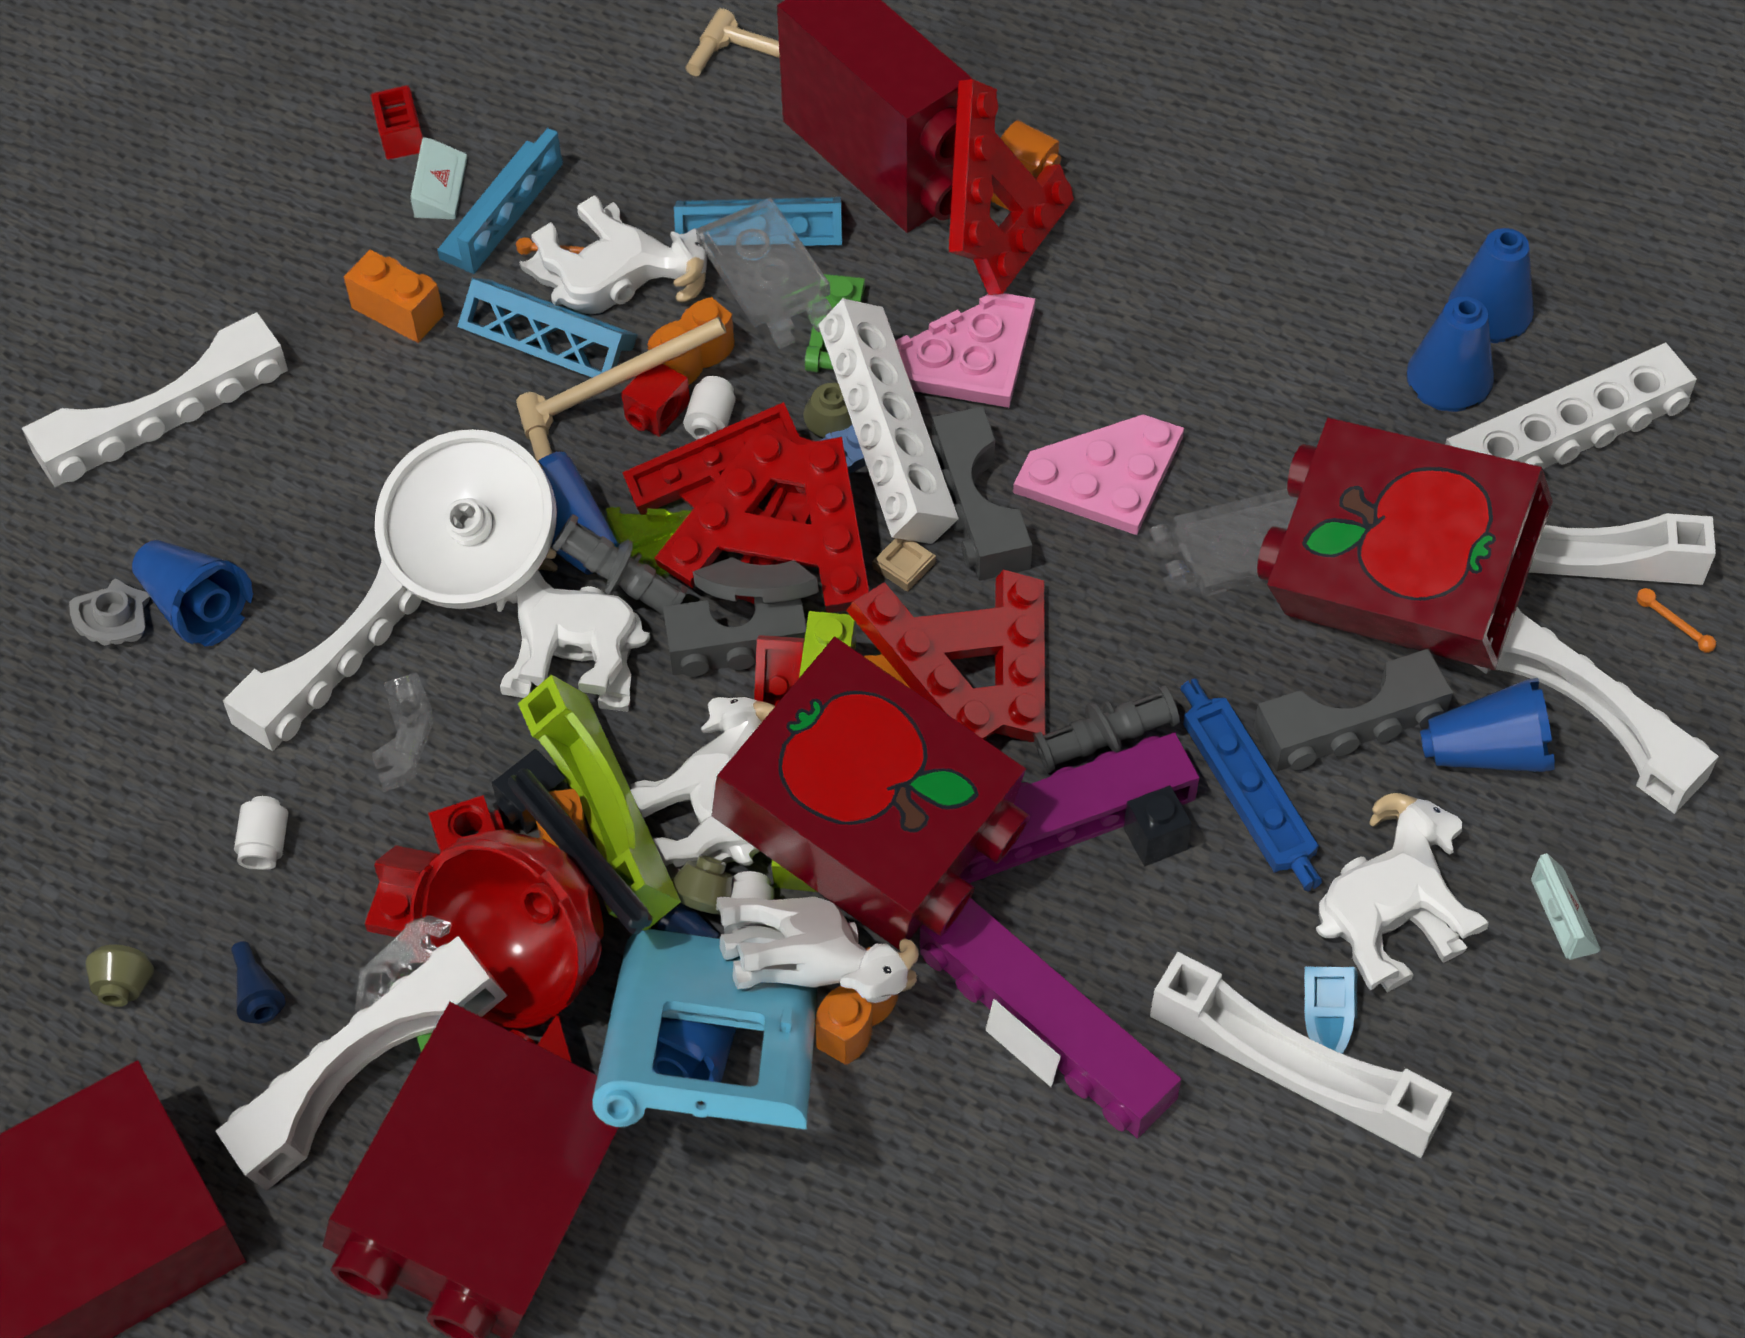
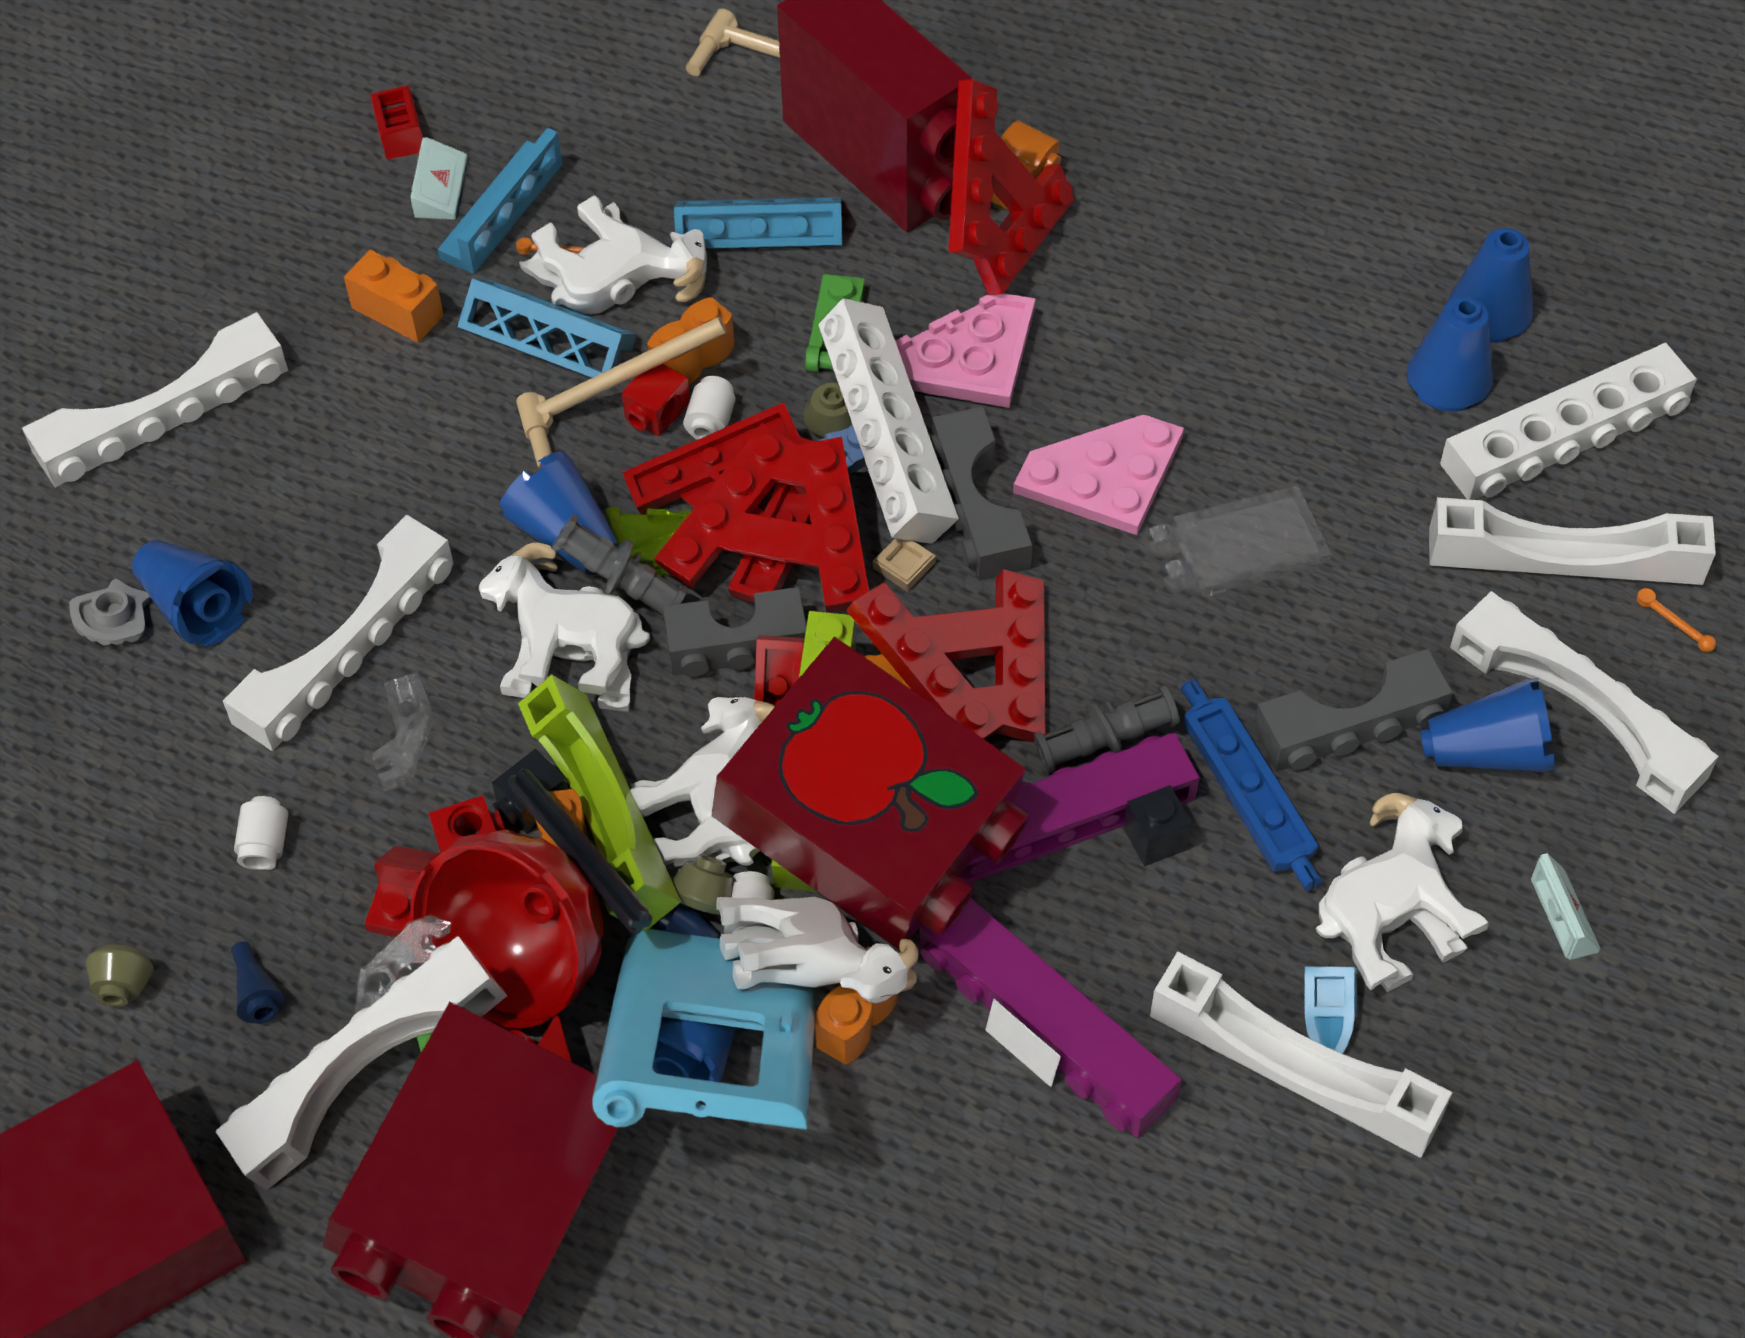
(465, 519): white dish -> none
(767, 268): clear tile -> none
(772, 582): dark grey tile -> none
(1407, 541): dark red brick -> none

